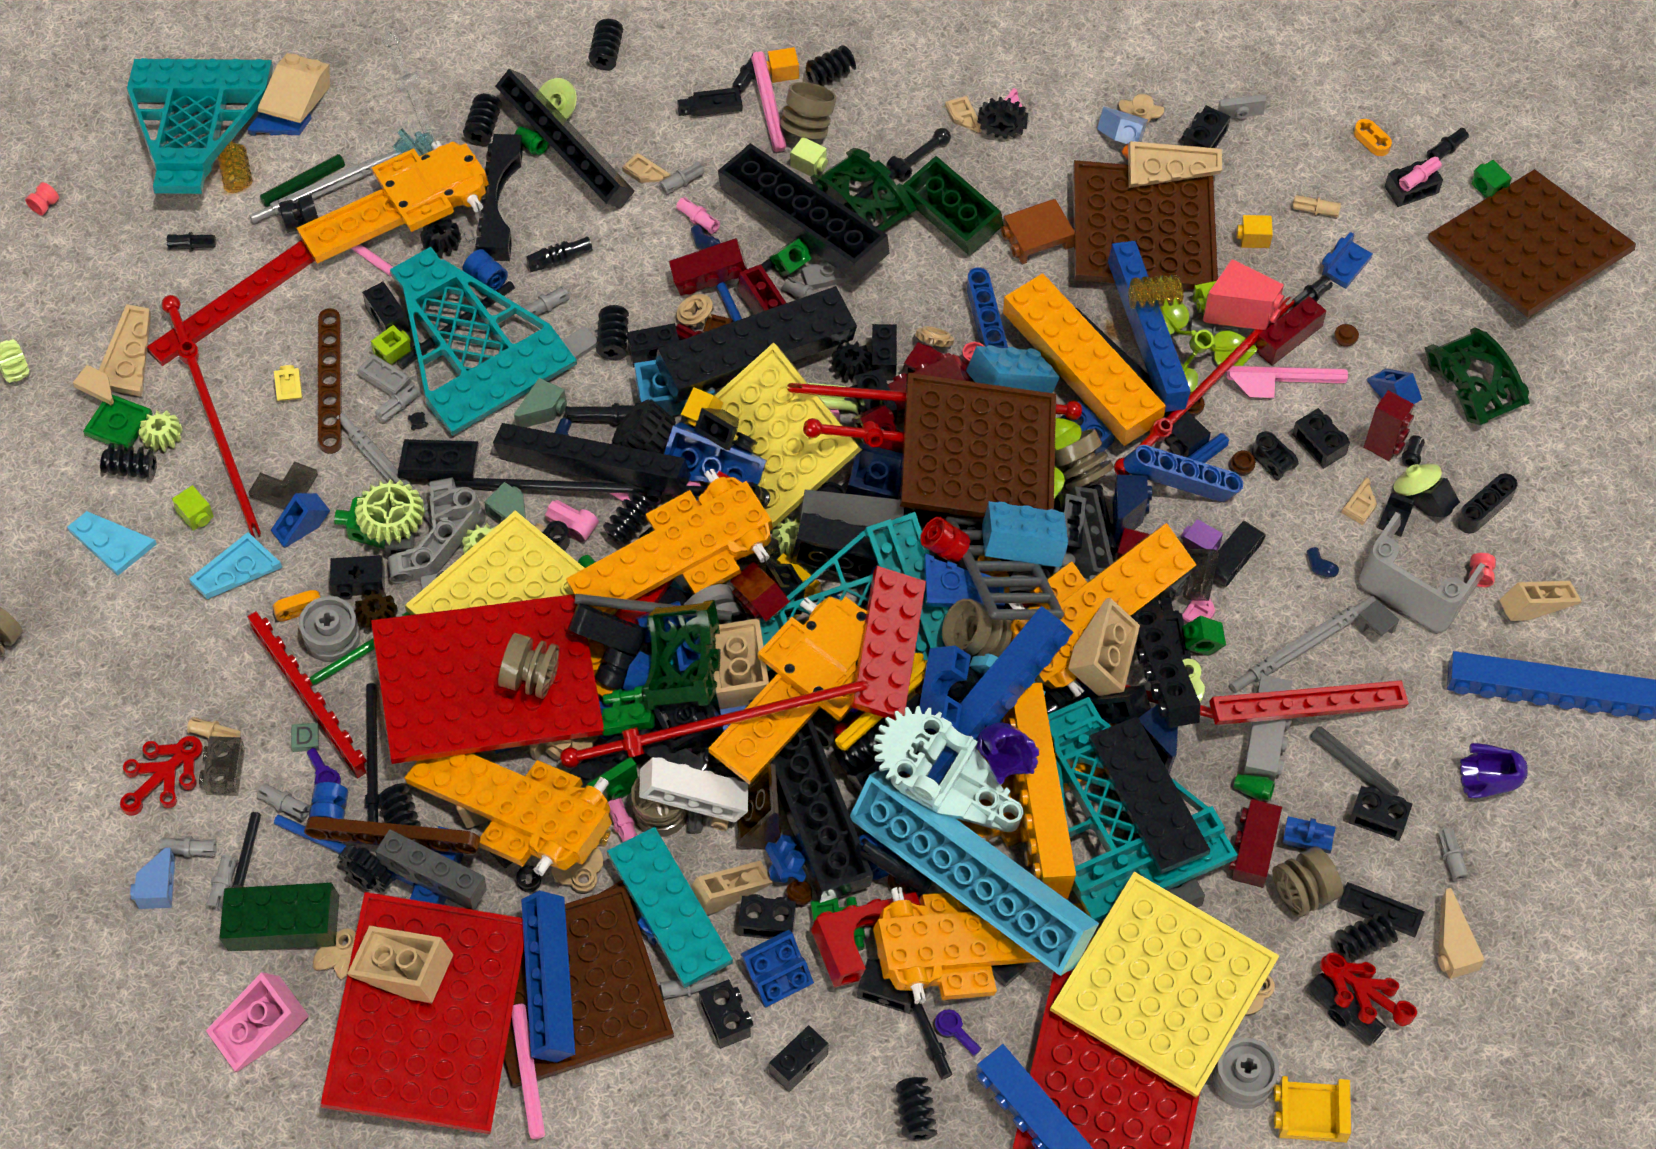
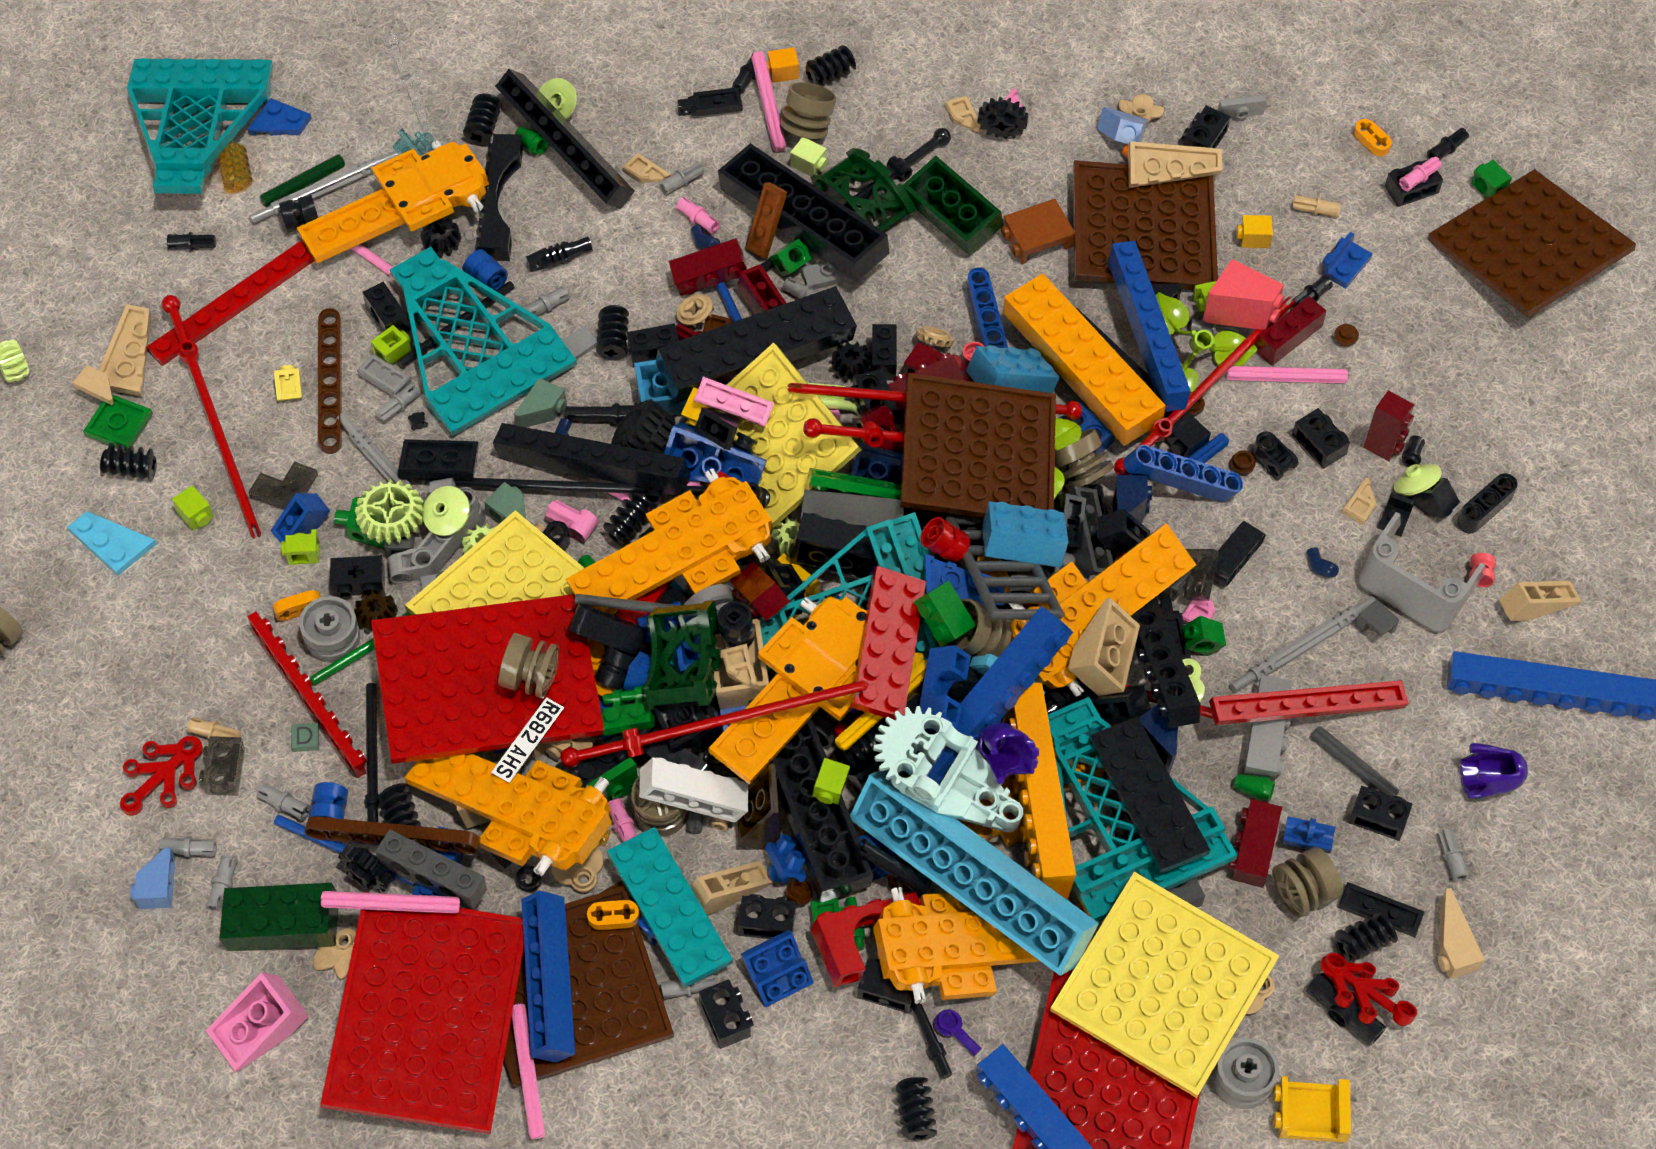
(42, 198): coral wheel -> none
(160, 431): yellowish green gear -> none
(234, 567): medium azure wing -> none
(247, 849): black bar -> none
(295, 87): tan slope -> none
(301, 548): none -> lime brick
(323, 772): dark purple plate -> none
(393, 902): none -> bright pink axle
(402, 962): tan slope -> none
(454, 514): none -> yellowish green dish
(527, 740): none -> white sticker
(605, 44): black piece -> none
(613, 919): none -> light orange beam
(734, 402): none -> bright pink tile
(736, 624): none -> black wheel
(739, 665): none -> tan tile
(766, 220): none -> dark orange tile
(798, 1058): black brick -> none
(831, 781): none -> lime brick
(849, 483): none -> green plate
(944, 613): none -> green brick
(1008, 972): black plate -> none
(1120, 531): none -> black slope
(1155, 289): clear yellow piece -> none
(1201, 536): medium lavender brick -> none
(1255, 383): bright pink tile -> none
(1396, 381): blue slope -> none
(1482, 347): dark green fence -> none

